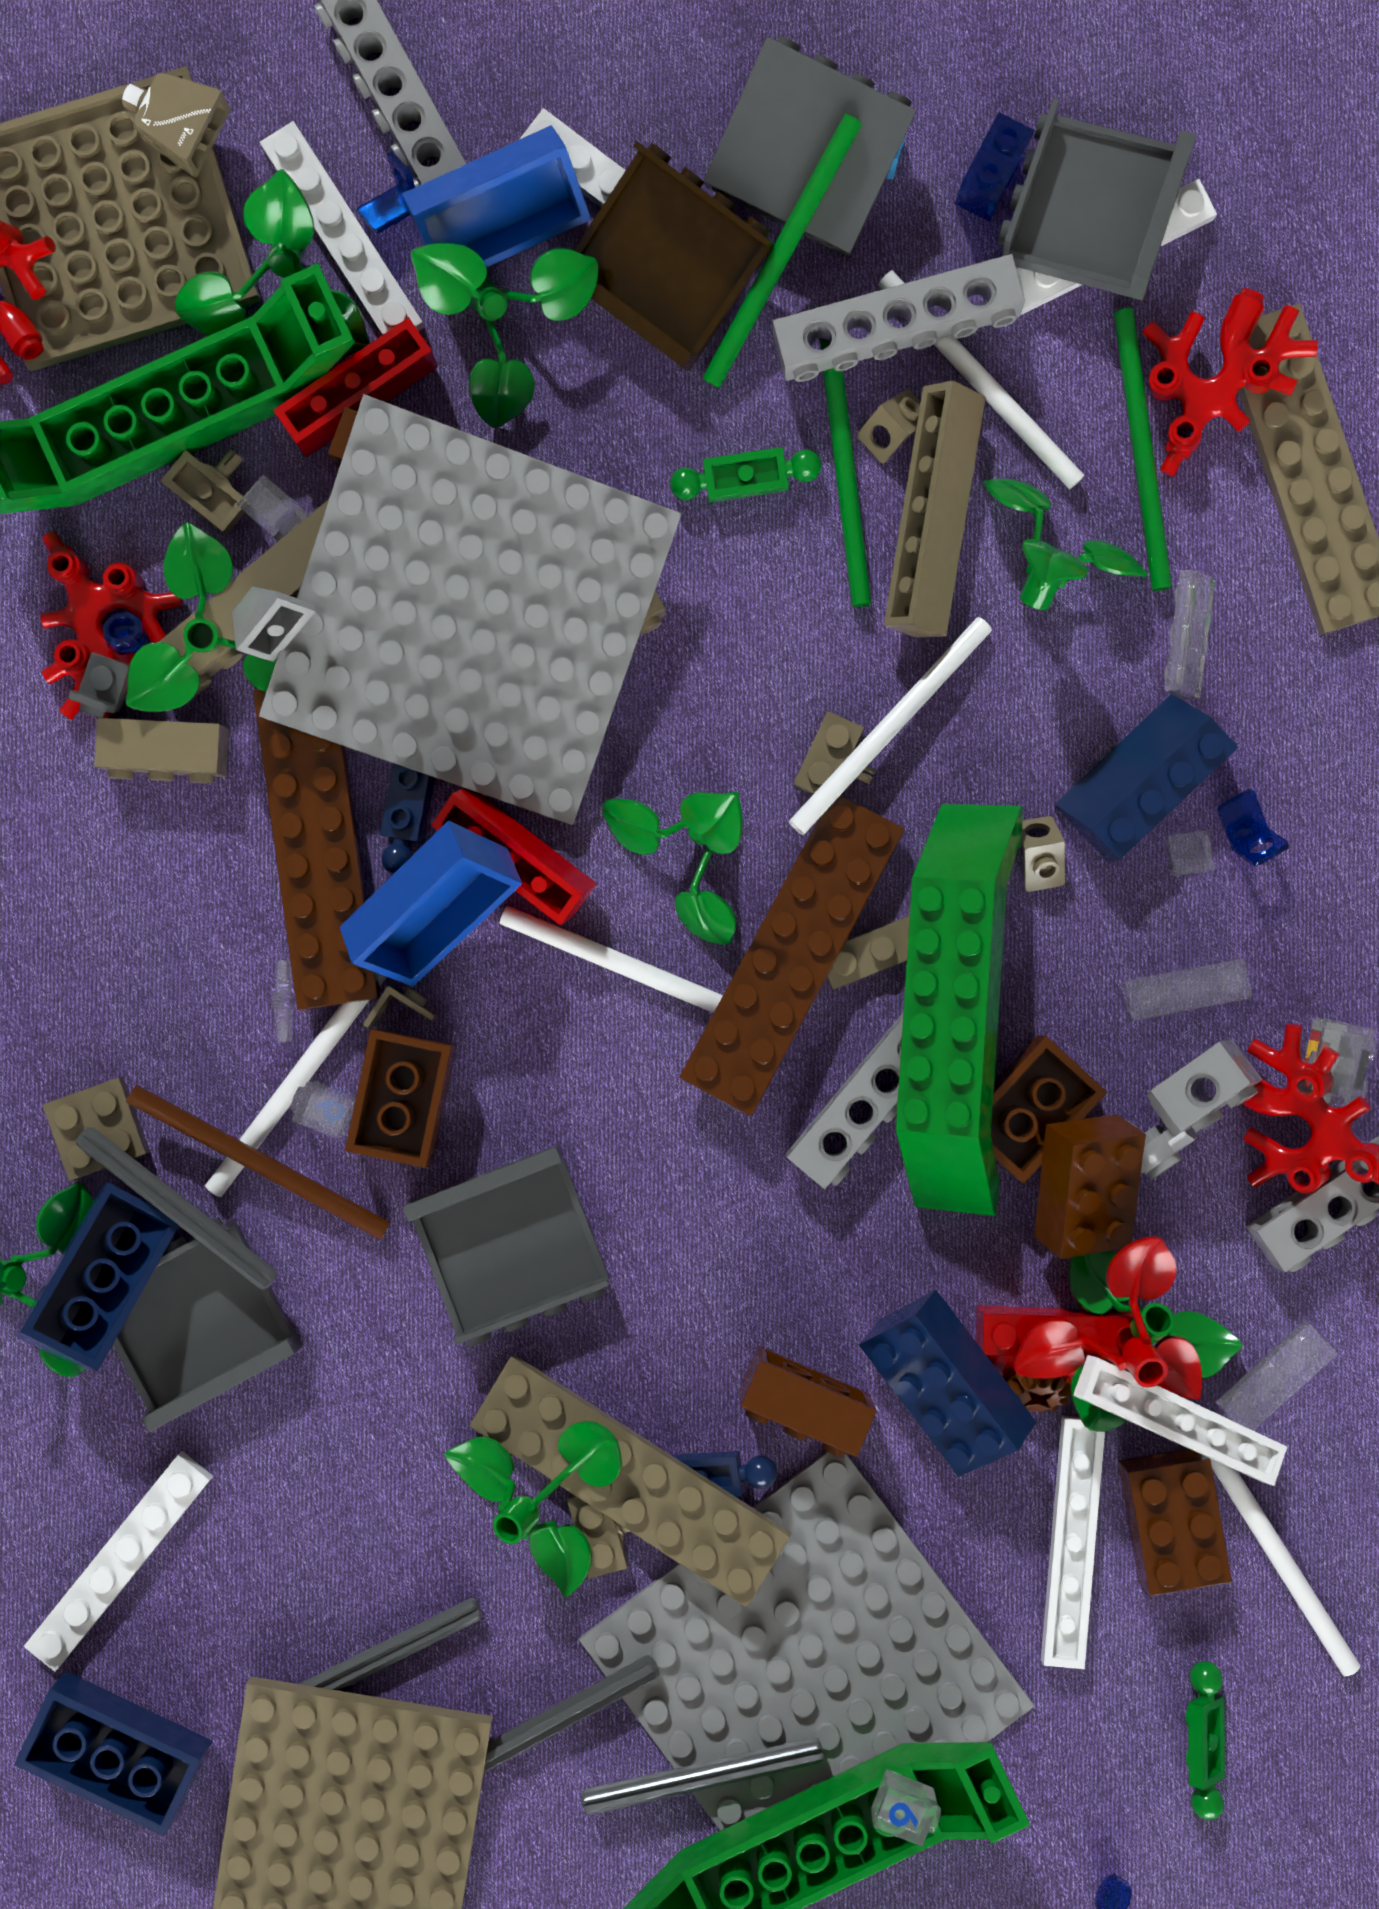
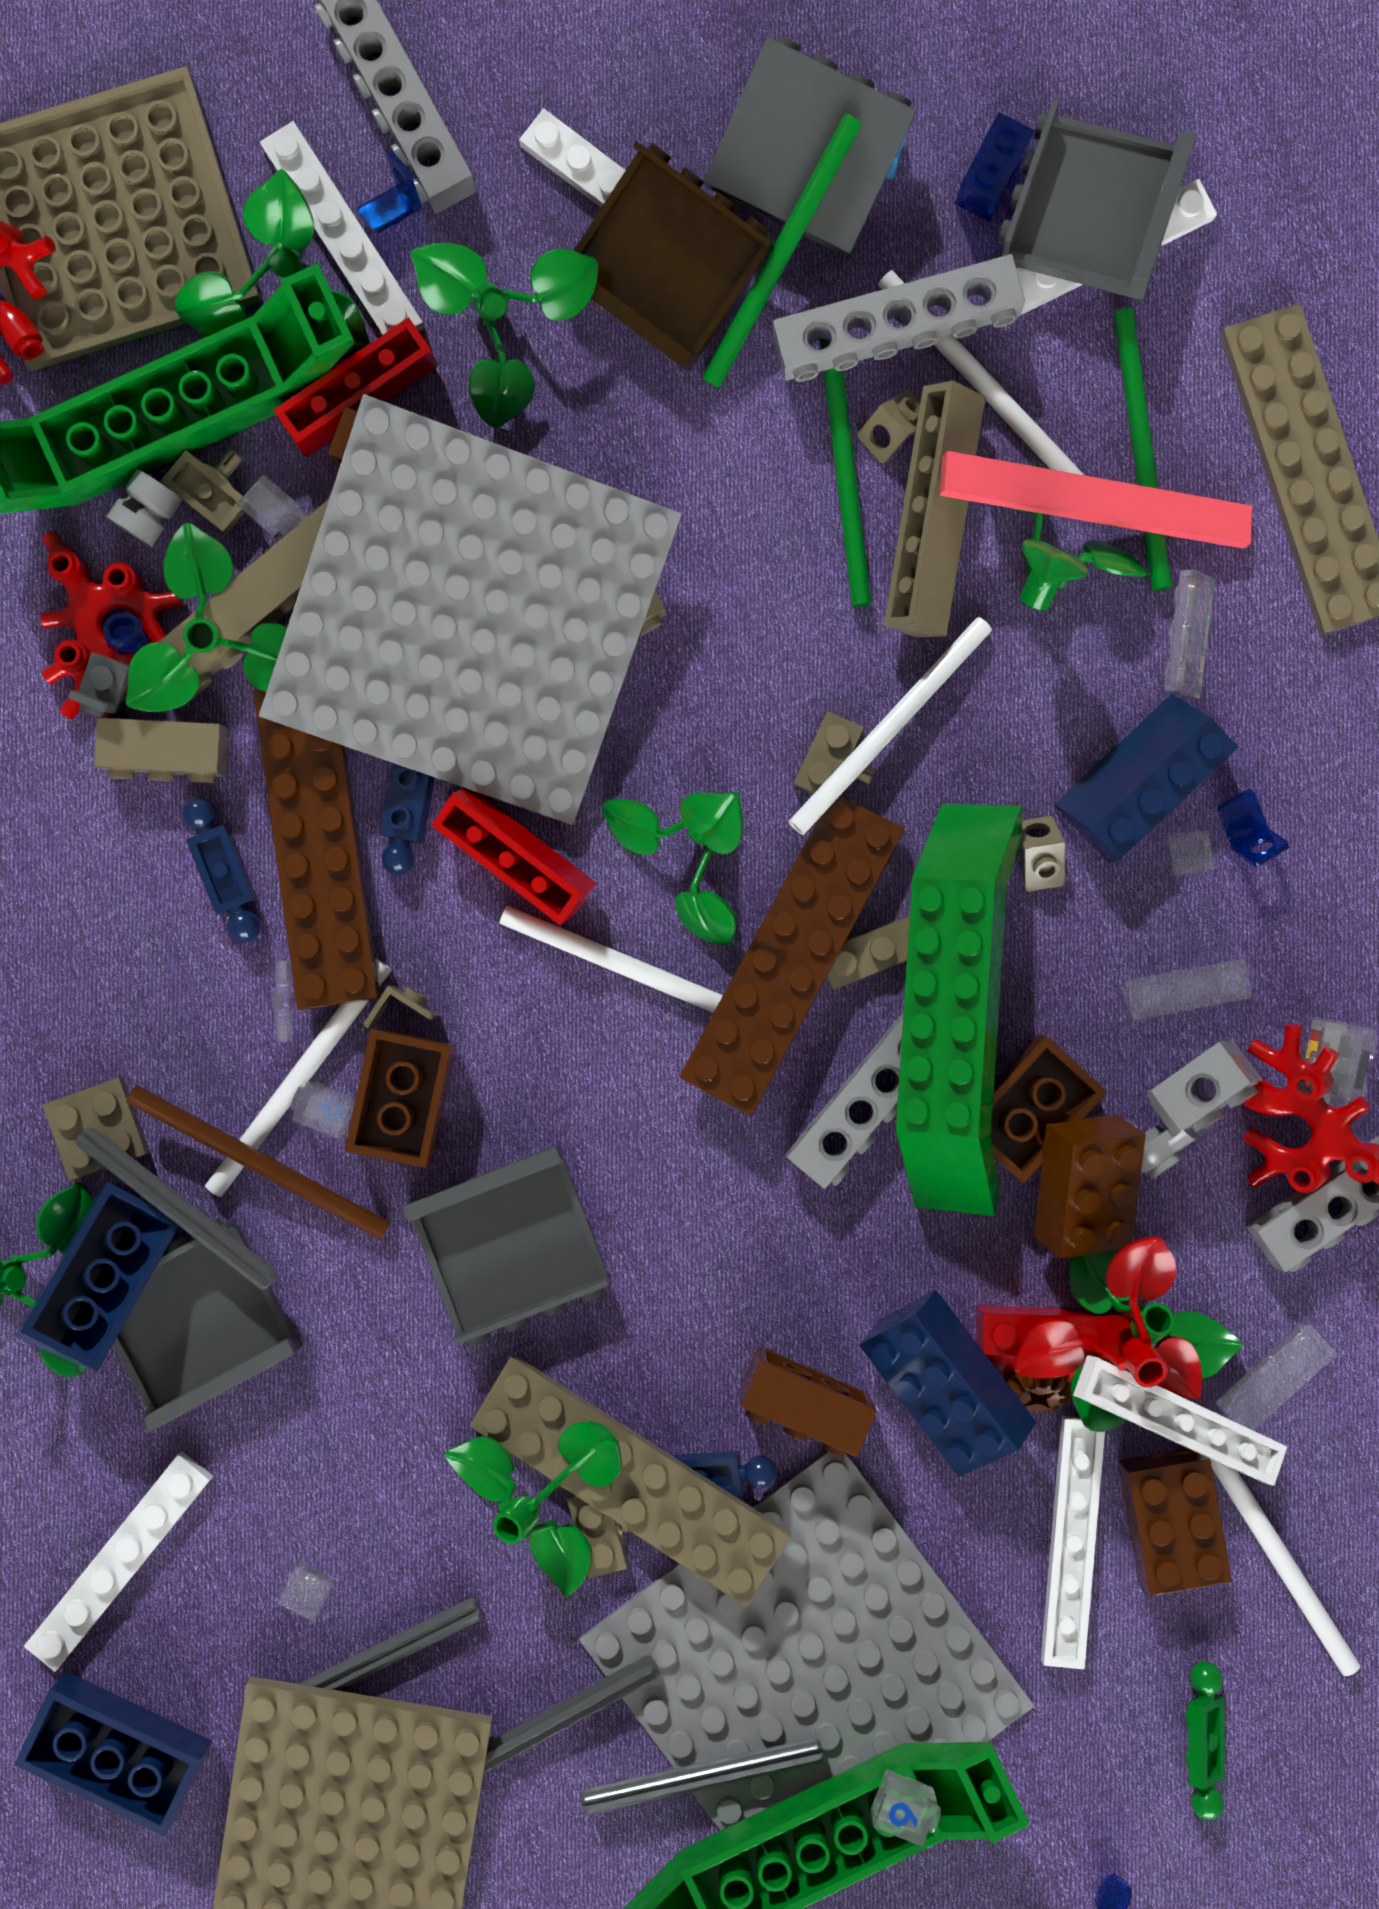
(144, 508): none -> light grey wheel
(178, 118): dark tan torso -> none
(221, 869): none -> dark blue plate
(268, 622): light grey slope -> none
(305, 1591): none -> clear plate
(430, 904): blue piece -> none
(502, 199): blue piece -> none
(745, 474): green plate -> none
(1095, 500): none -> coral tile
(1217, 395): red plant -> none

